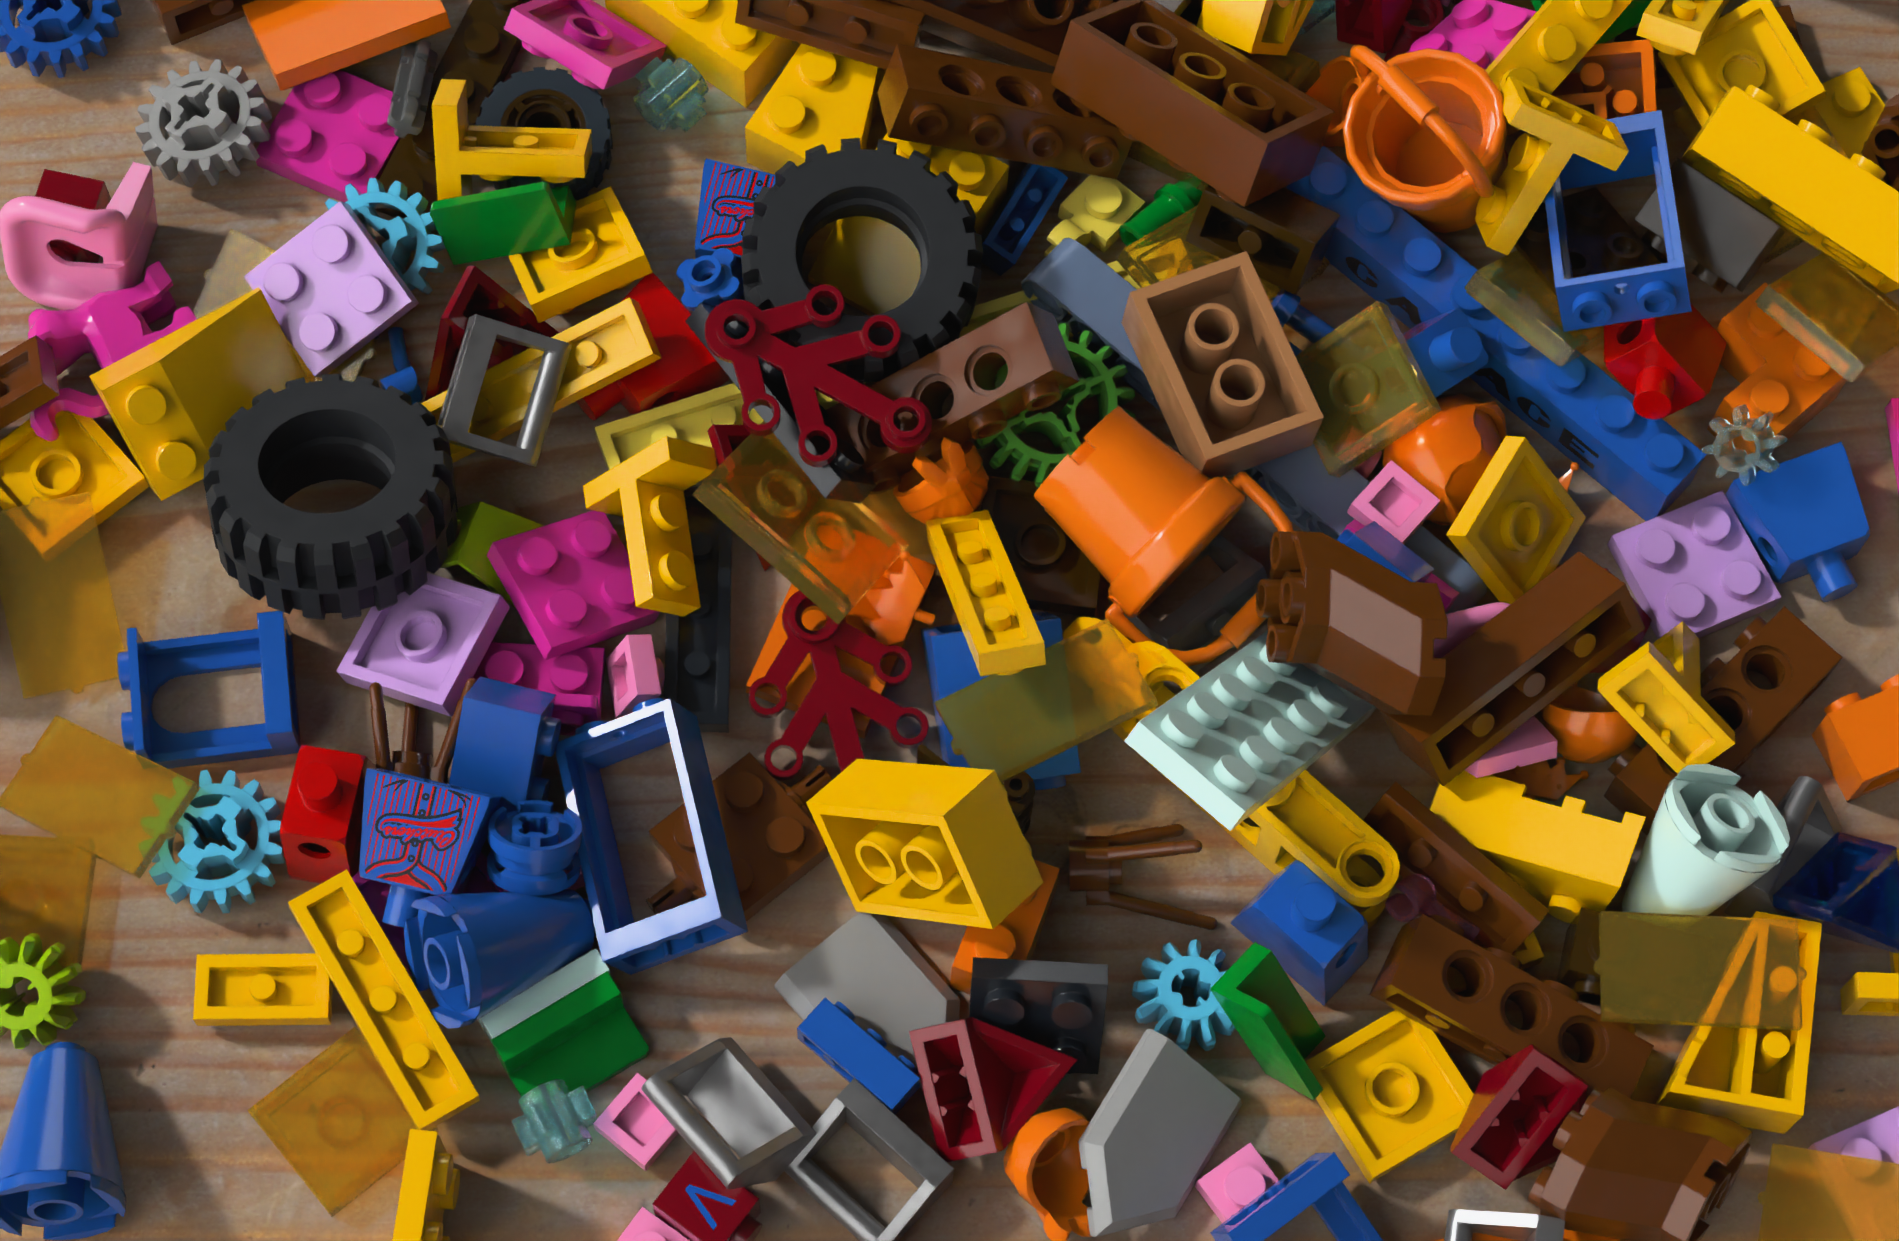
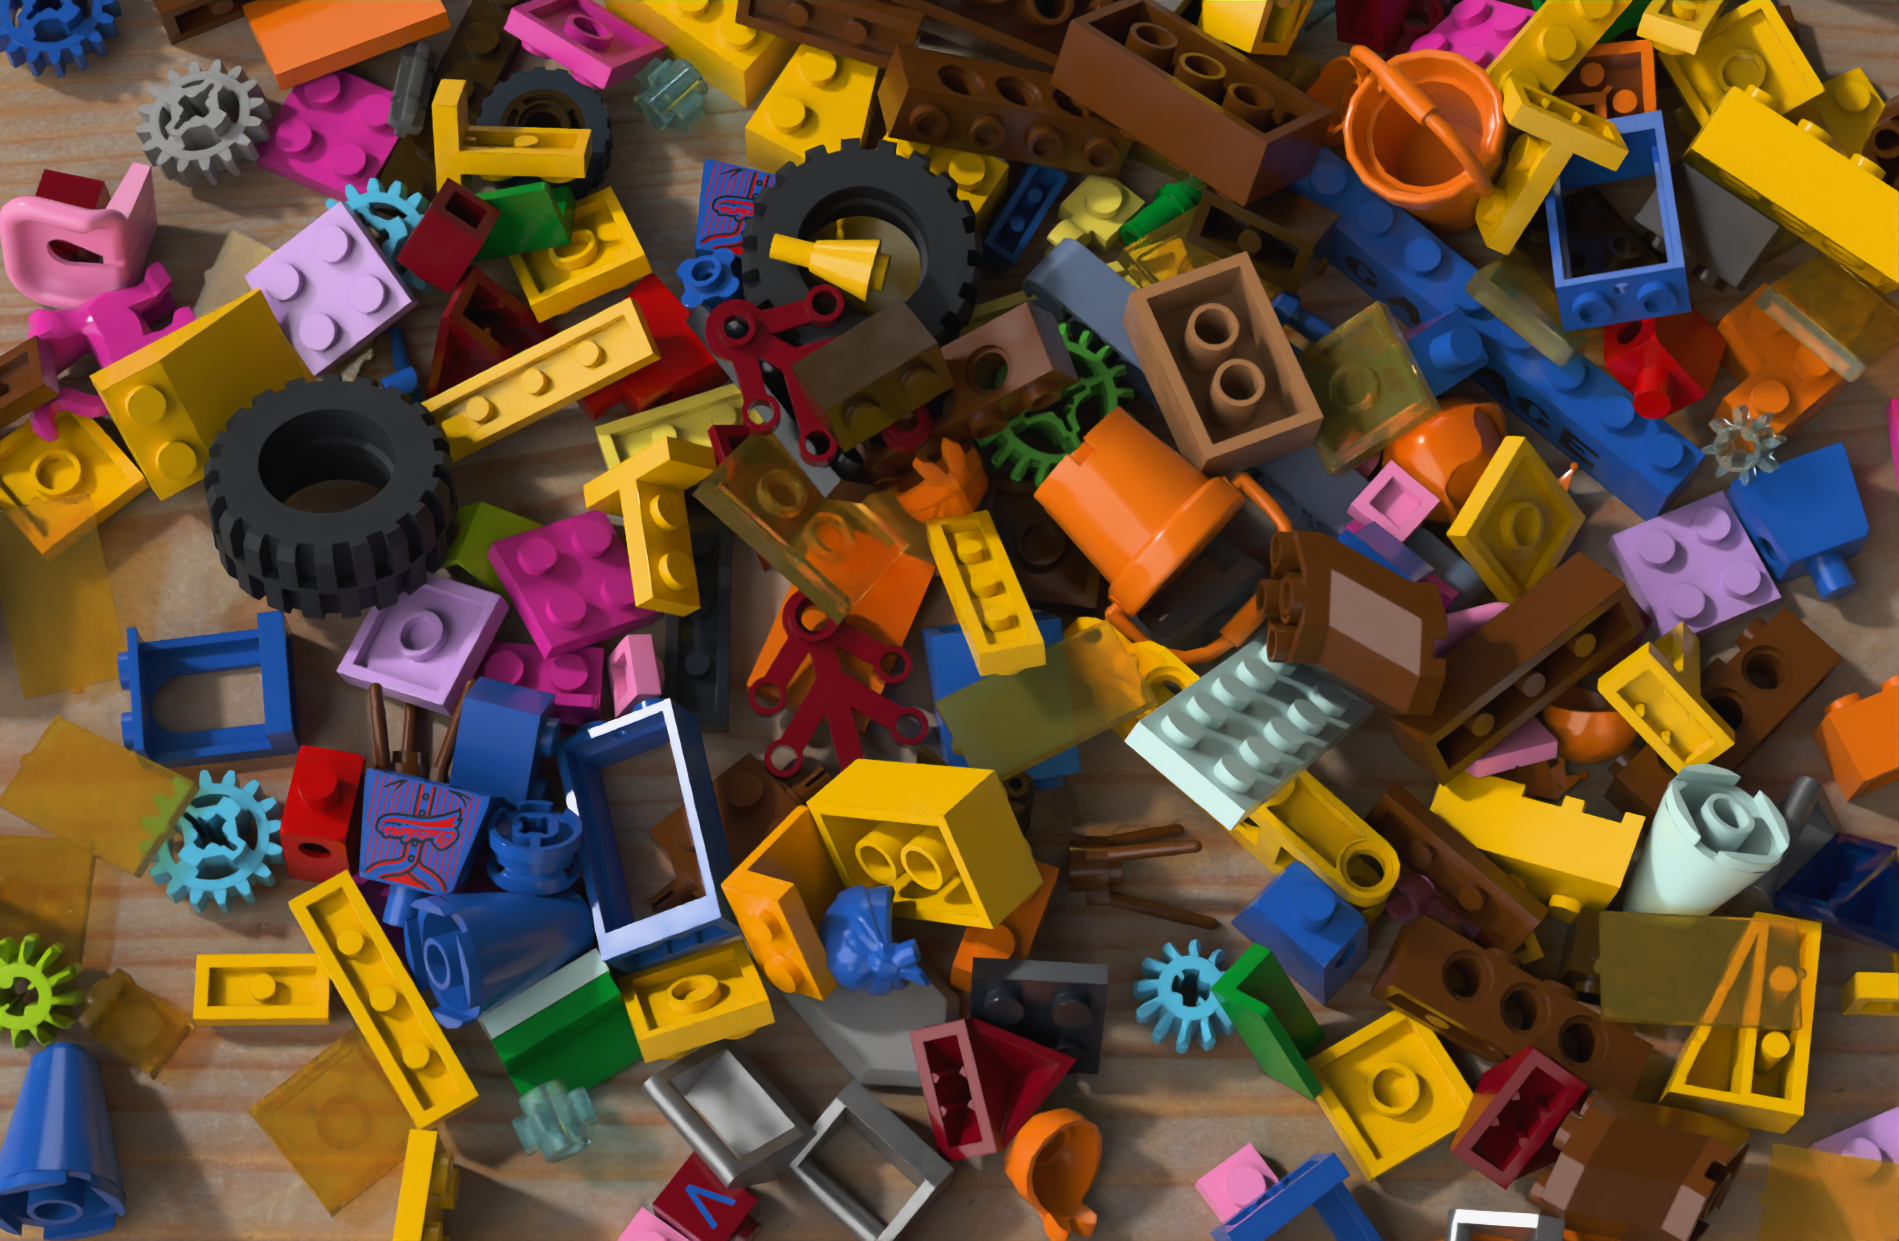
(133, 1023): none -> clear yellow bracket
(448, 236): none -> dark red brick
(469, 376): flat silver tile -> none
(636, 1125): bright pink plate -> none
(695, 1001): none -> yellow plate
(780, 902): none -> light orange bracket
(847, 264): none -> yellow cone
(859, 1054): blue piece -> none
(861, 943): none -> blue hat
(873, 375): none -> dark brown brick
(897, 604): orange piece -> none
(1152, 1136): light grey tile -> none

